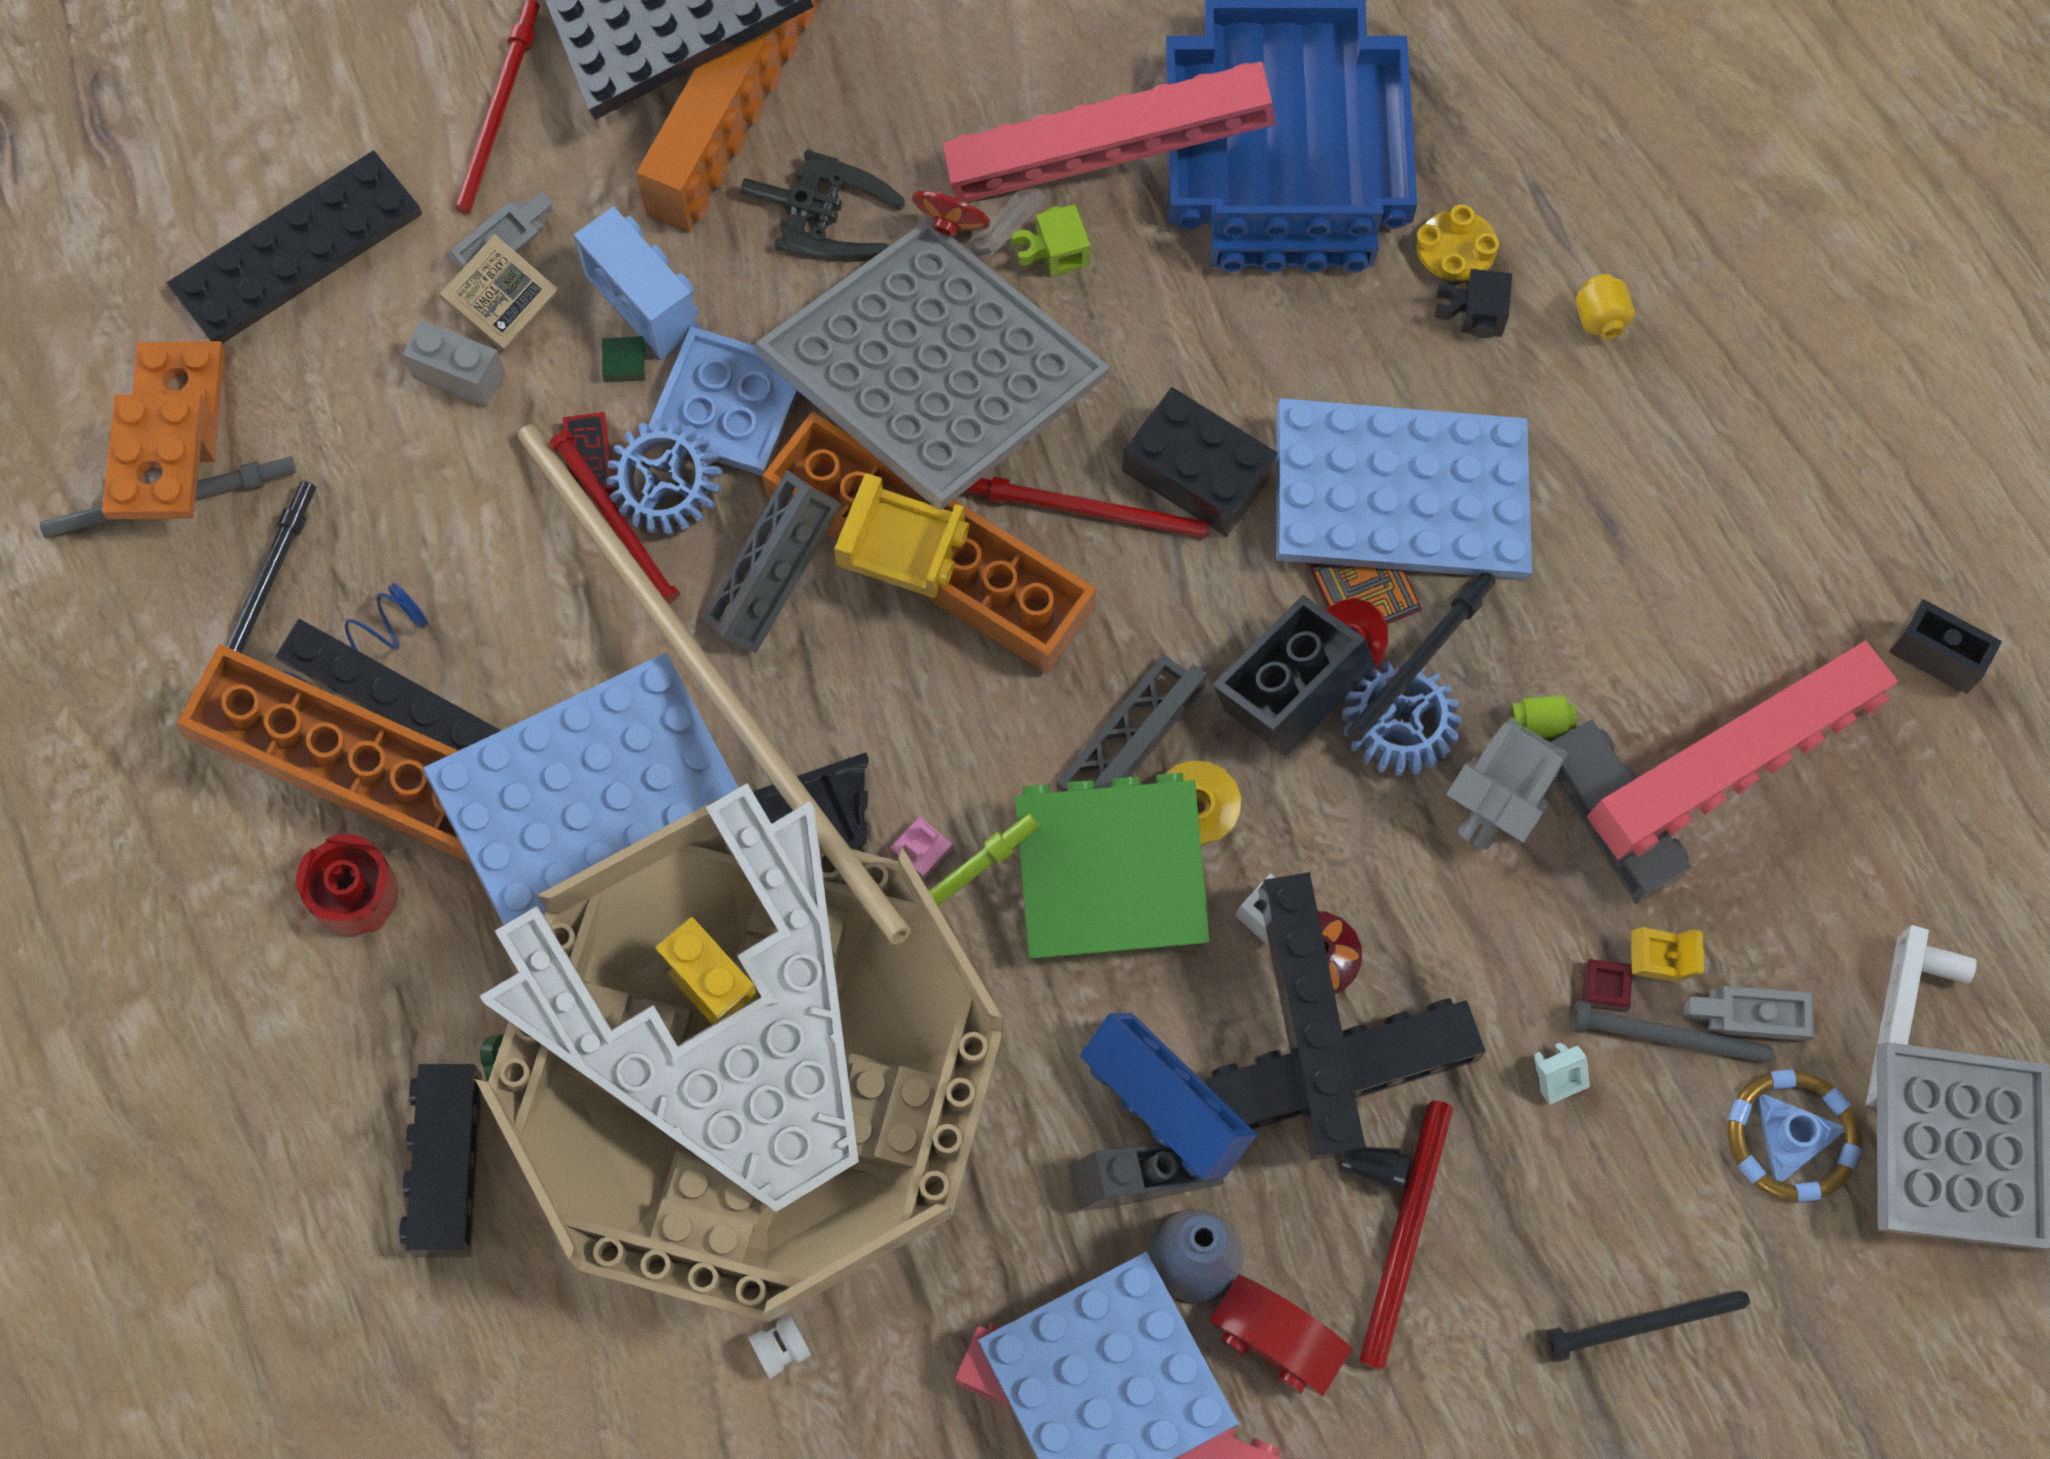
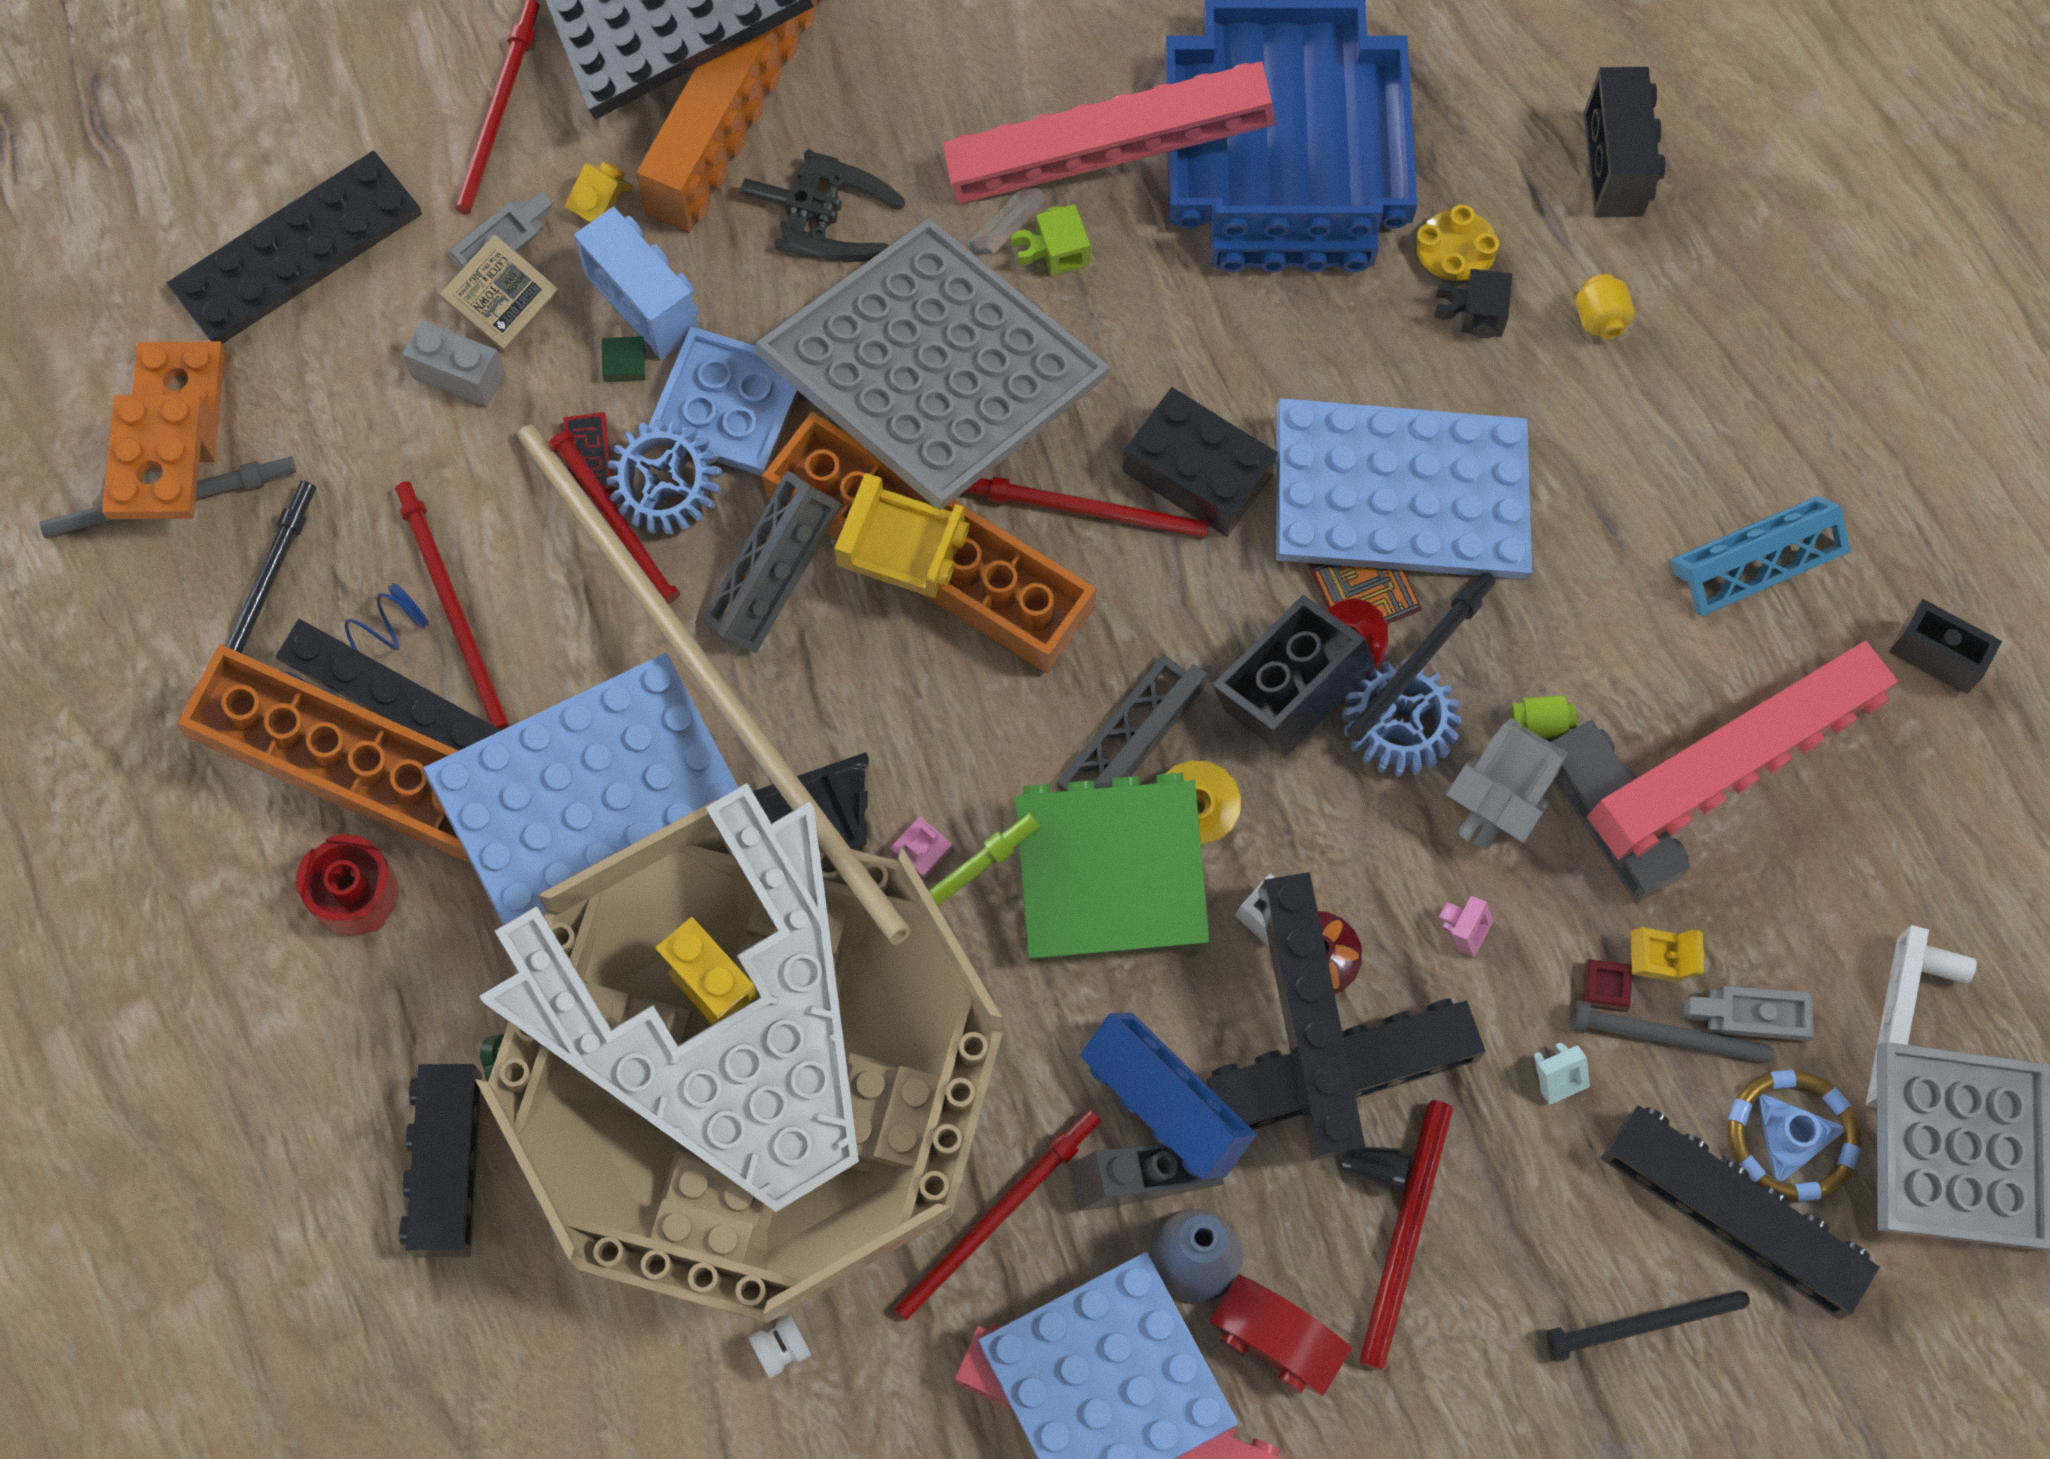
(414, 512): none -> red bar
(597, 190): none -> yellow bracket
(950, 213): red dish -> none
(1061, 1149): none -> red bar
(1467, 925): none -> bright pink tile
(1623, 141): none -> black brick
(1741, 1212): none -> black brick
(1754, 542): none -> dark azure fence

